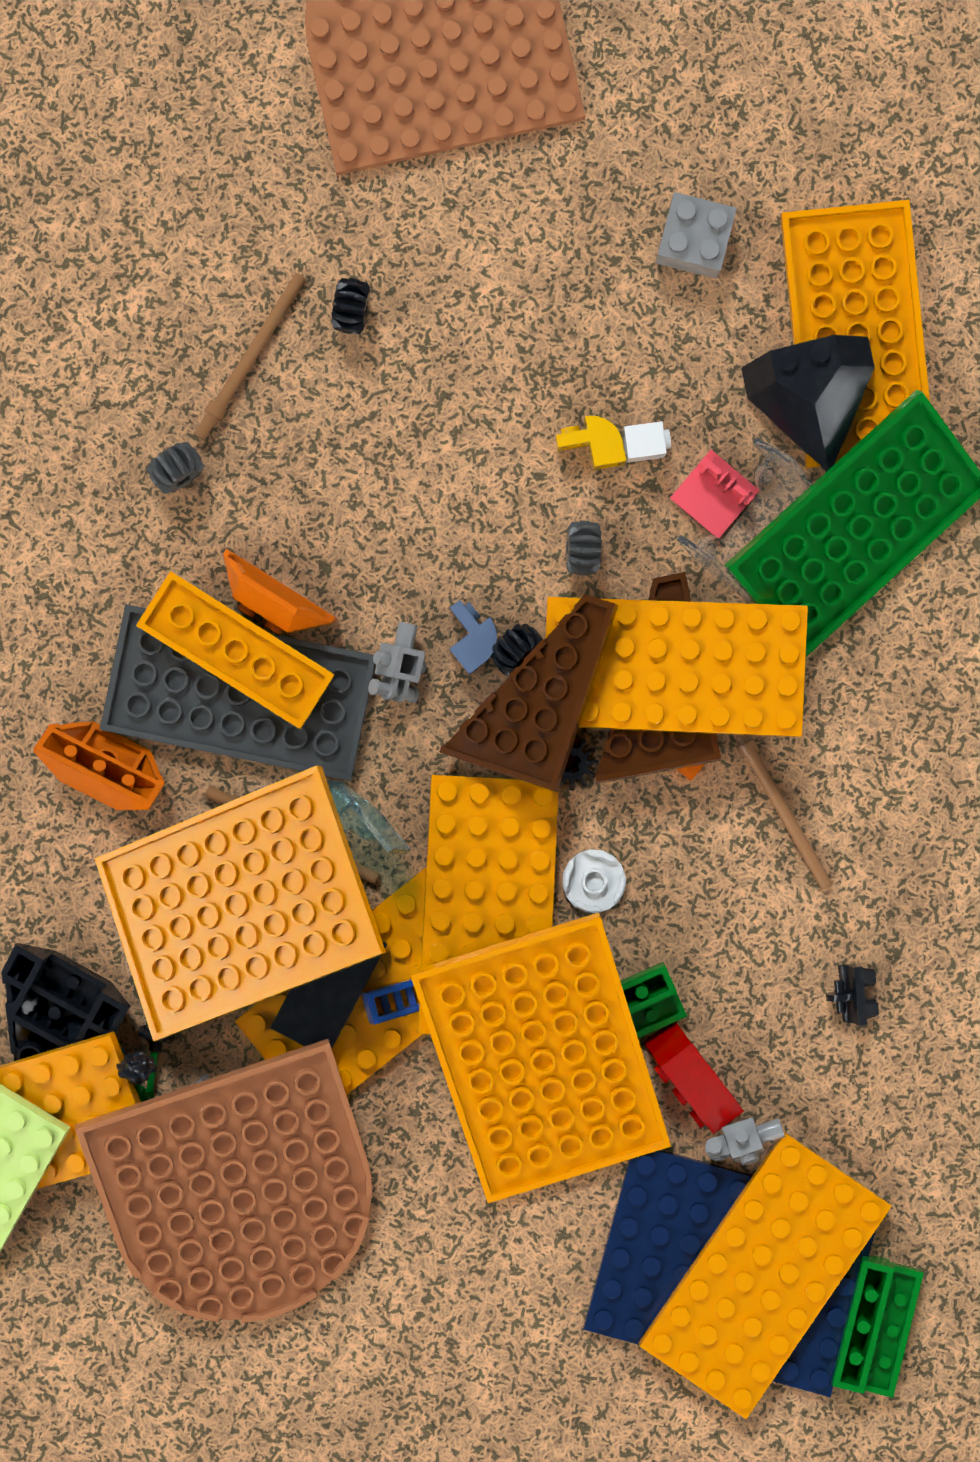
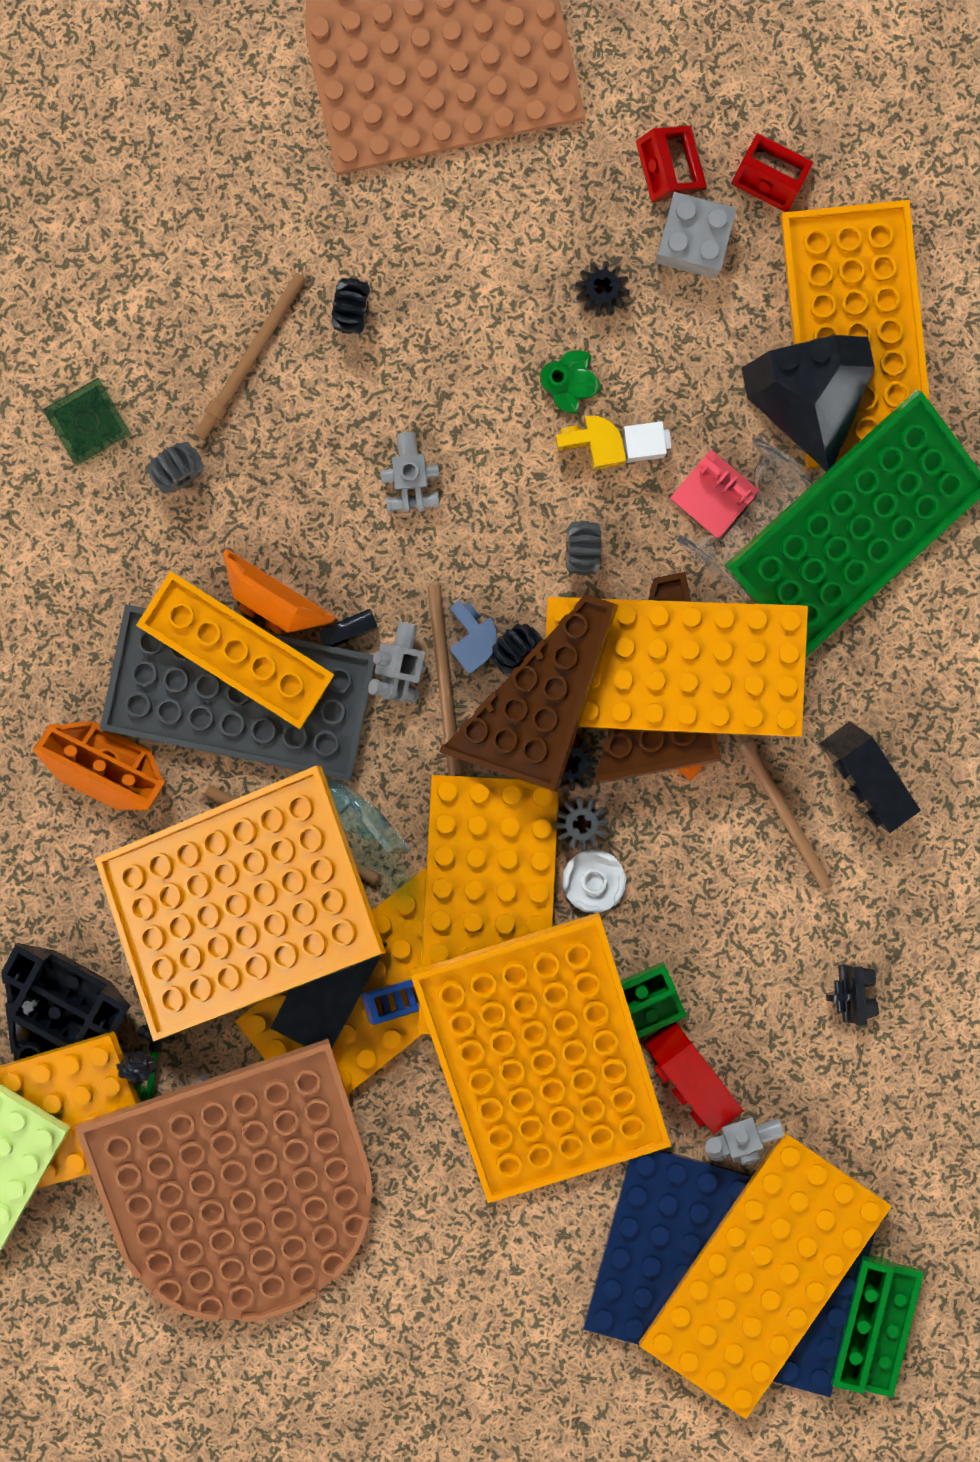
(87, 421): none -> clear green tile
(348, 628): none -> black bar
(410, 475): none -> light grey piece
(443, 673): none -> medium nougat bar
(574, 831): none -> dark grey gear
(575, 380): none -> green plate
(603, 300): none -> black gear
(658, 163): none -> red tile
(766, 181): none -> red tile
(871, 777): none -> black wedge

